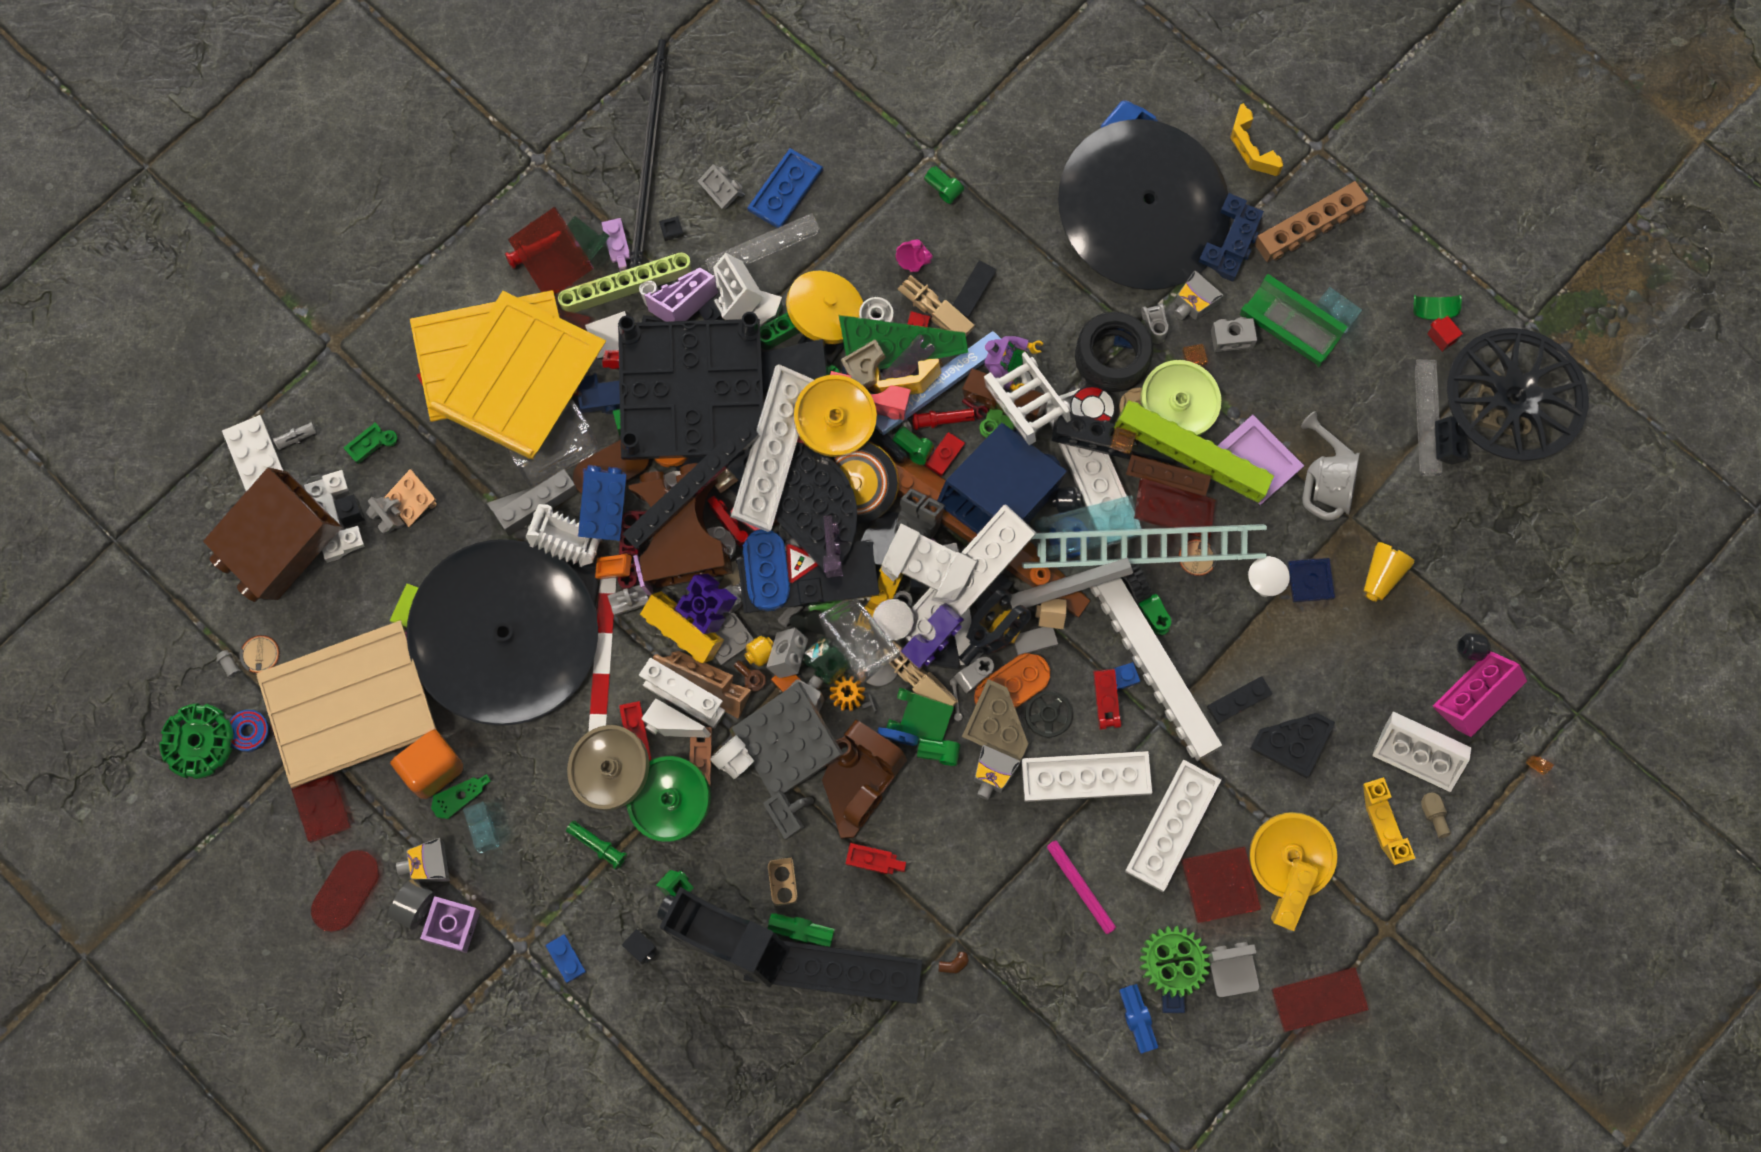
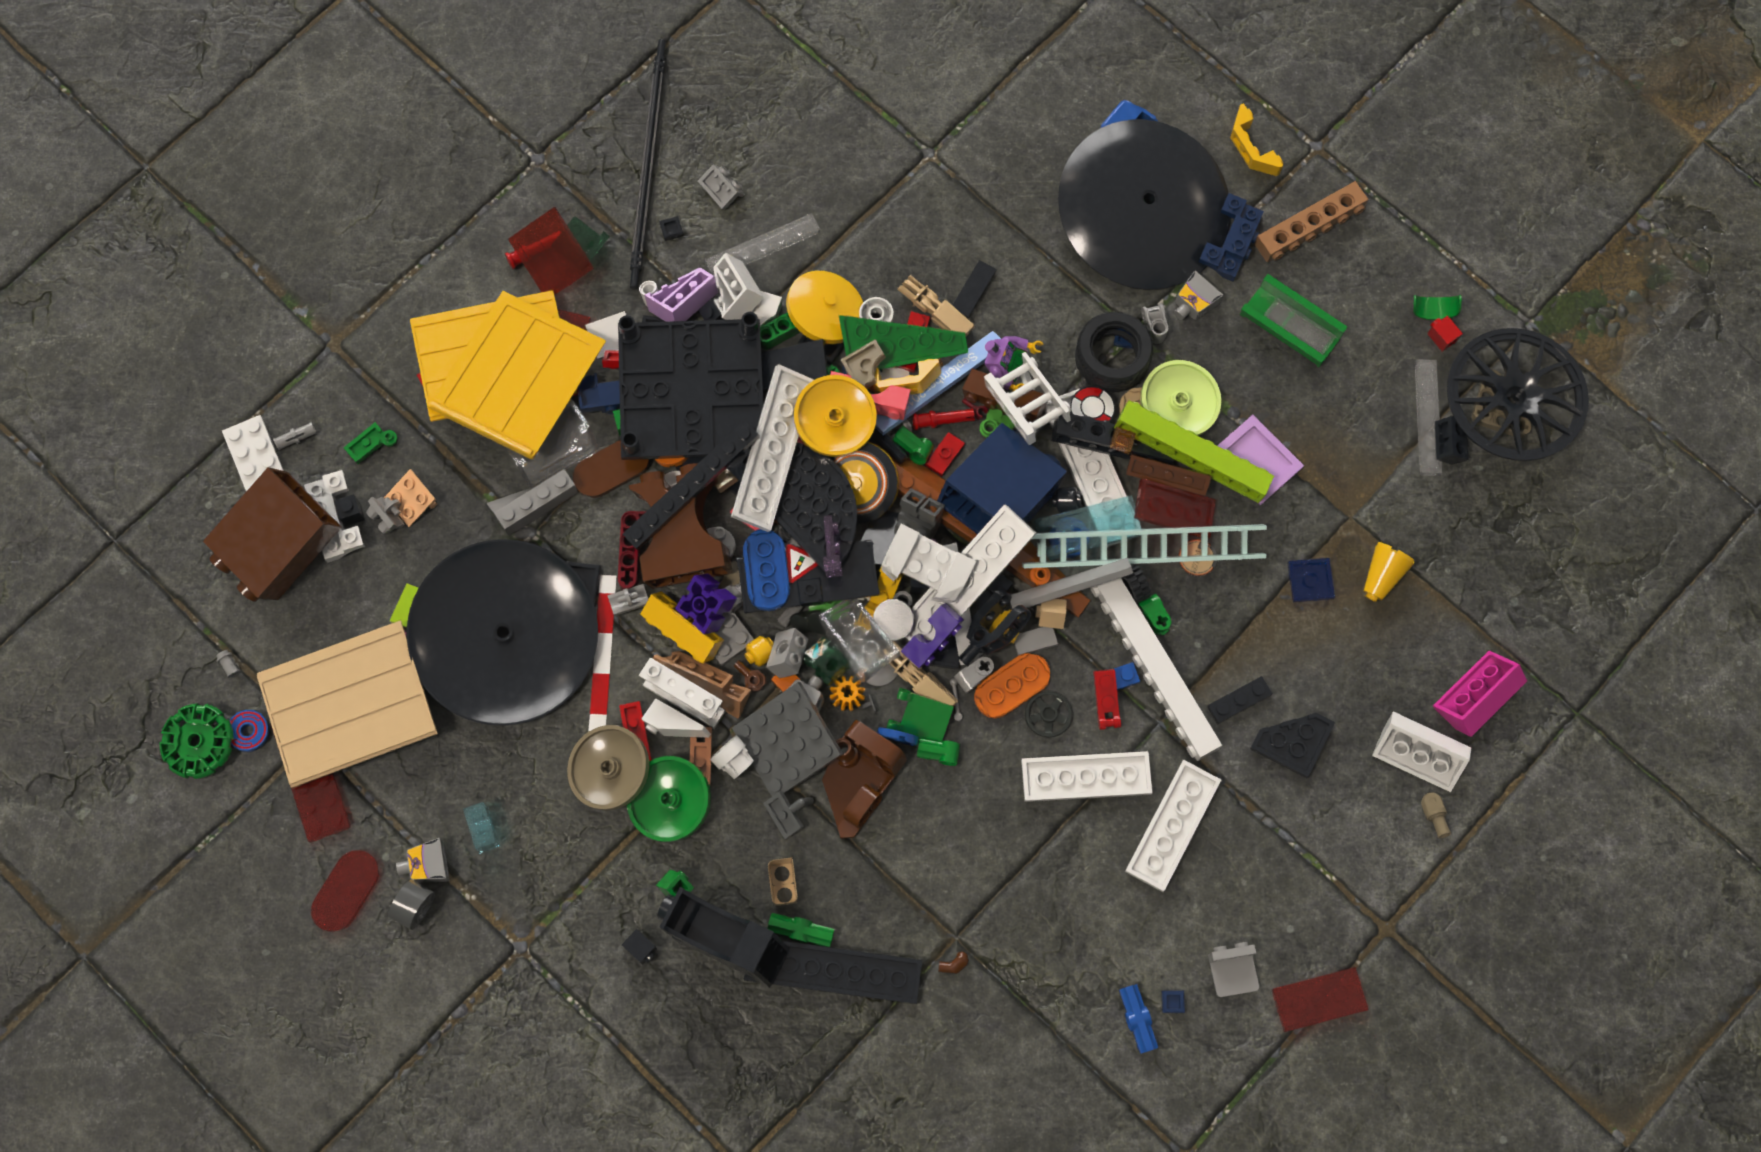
(259, 653): tan sticker -> none
(427, 765): orange piece -> none
(450, 924): lavender brick -> none
(451, 799): green piece -> none
(560, 536): white piece -> none
(565, 958): blue plate -> none
(602, 503): blue bracket -> none
(603, 850): green pin -> none
(613, 566): orange tile -> none
(614, 282): yellowish green beam -> none
(616, 242): lavender hinge -> none
(648, 590): lavender piece -> none
(727, 521): red plate -> none
(785, 188): blue tile -> none
(873, 859): red hinge -> none
(909, 359): plate -> none
(913, 255): dark pink hair -> none
(947, 187): green piece -> none
(994, 771): light grey torso -> none
(996, 722): dark tan plate -> none
(1081, 887): dark pink axle -> none
(1179, 980): bright green gear -> none
(1195, 354): clear orange plate -> none
(1220, 885): clear red plate -> none
(1225, 341): light grey brick -> none
(1268, 576): white dish -> none
(1291, 838): yellow dish -> none
(1296, 894): yellow arch -> none
(1332, 475): light grey piece -> none
(1339, 307): clear light blue brick -> none
(1384, 823): yellow slope -> none
(1473, 647): black head -> none
(1539, 764): clear orange tile -> none

